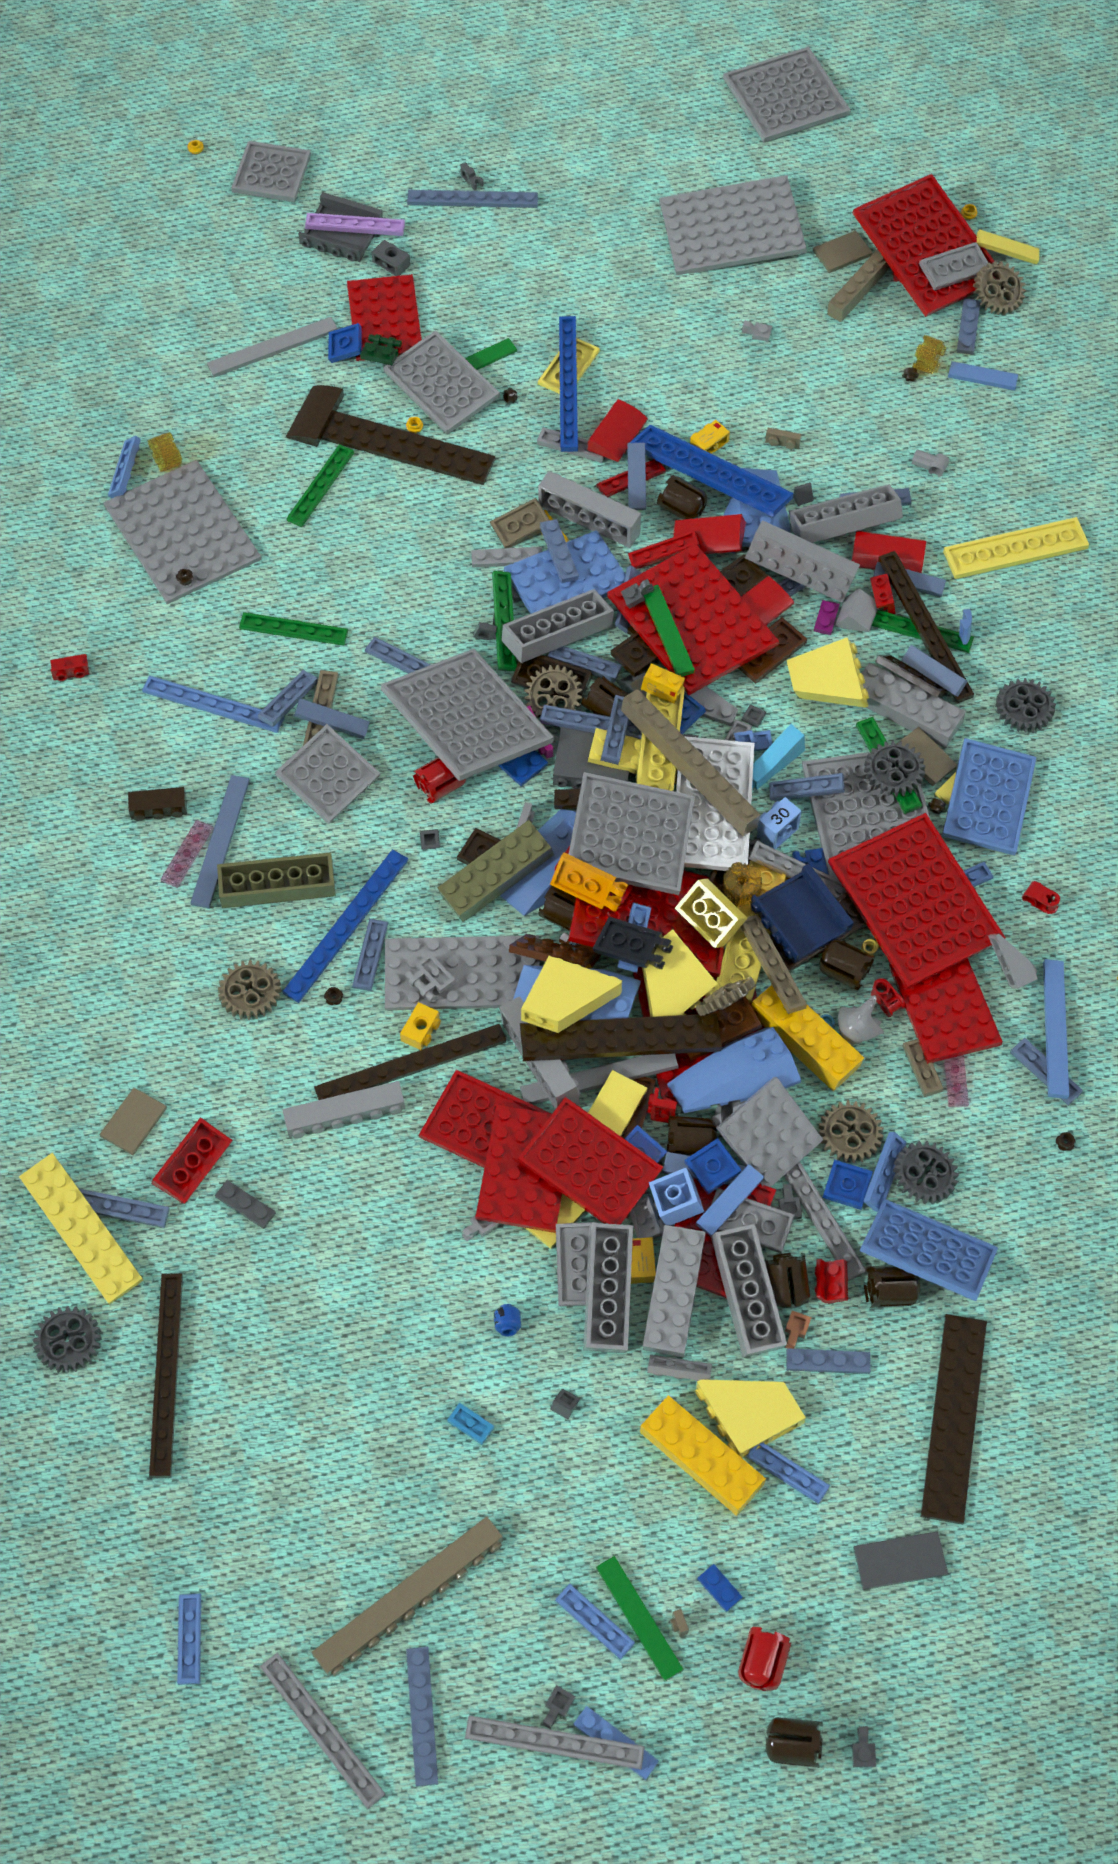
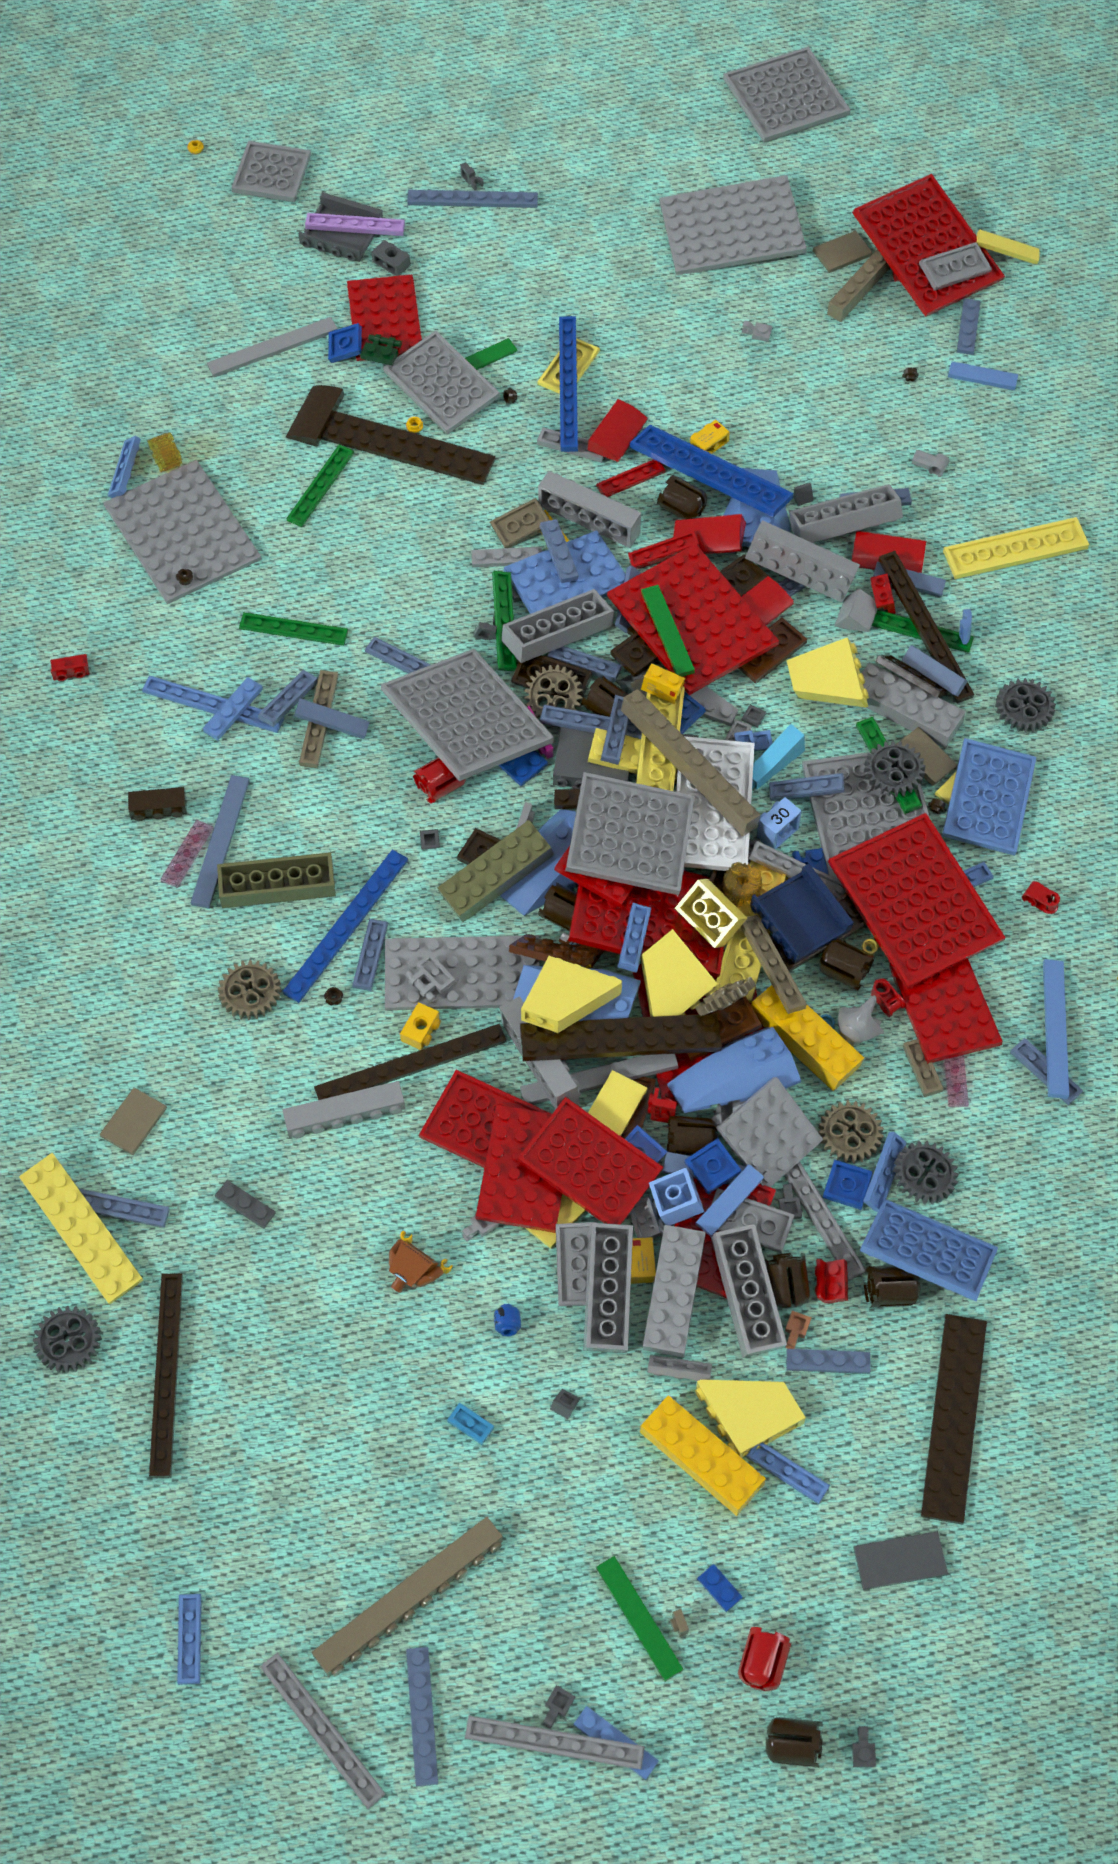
(191, 1161): red slope -> none
(232, 708): none -> medium blue plate
(327, 774): light grey plate -> none
(412, 1265): none -> dark orange torso
(587, 882): light orange tile -> none
(595, 1621): medium blue tile -> none
(632, 943): black tile -> none
(635, 594): dark grey plate -> none
(636, 476): sand blue tile -> none
(783, 438): dark tan plate -> none
(826, 617): magenta plate -> none
(929, 354): clear yellow brick -> none
(969, 211): yellow plate -> none
(999, 288): dark tan gear -> none
(1016, 967): light grey slope -> none
(1065, 1136): dark brown plate -> none

